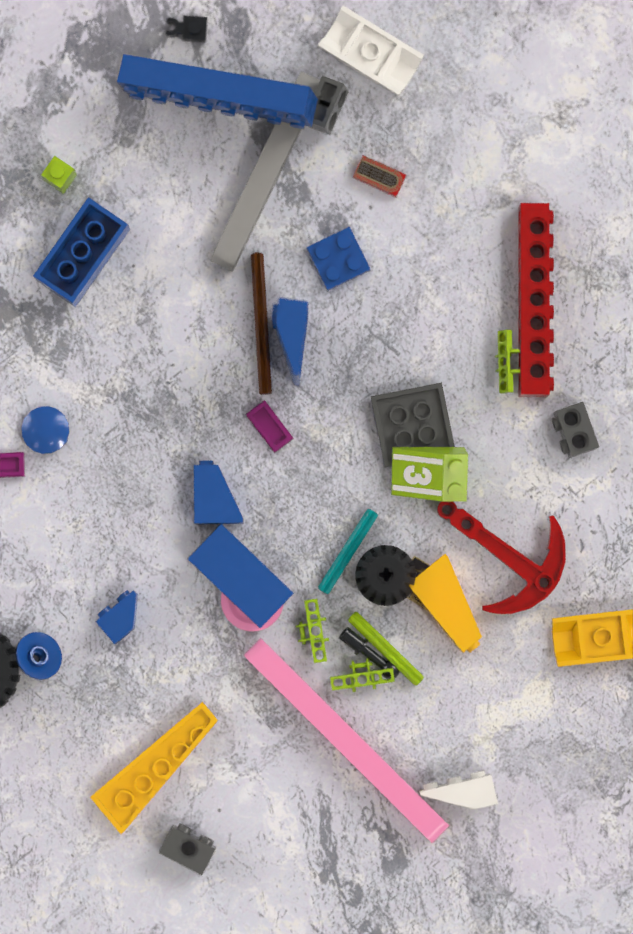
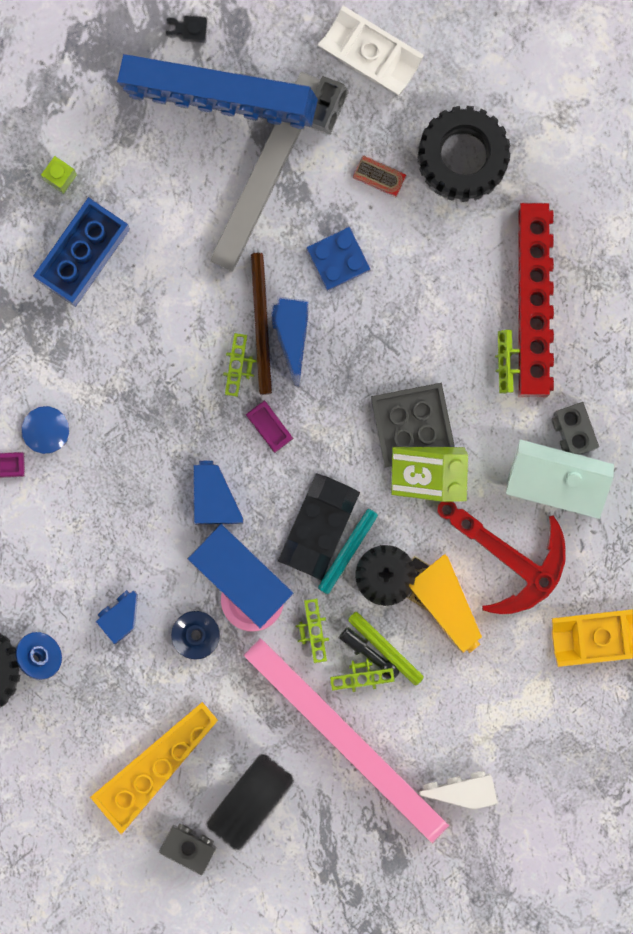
(183, 640): none -> dark blue dish
(241, 358): none -> lime piece
(250, 802): none -> black tyre
(319, 526): none -> black piece
(474, 124): none -> black tyre
(560, 479): none -> light aqua brick

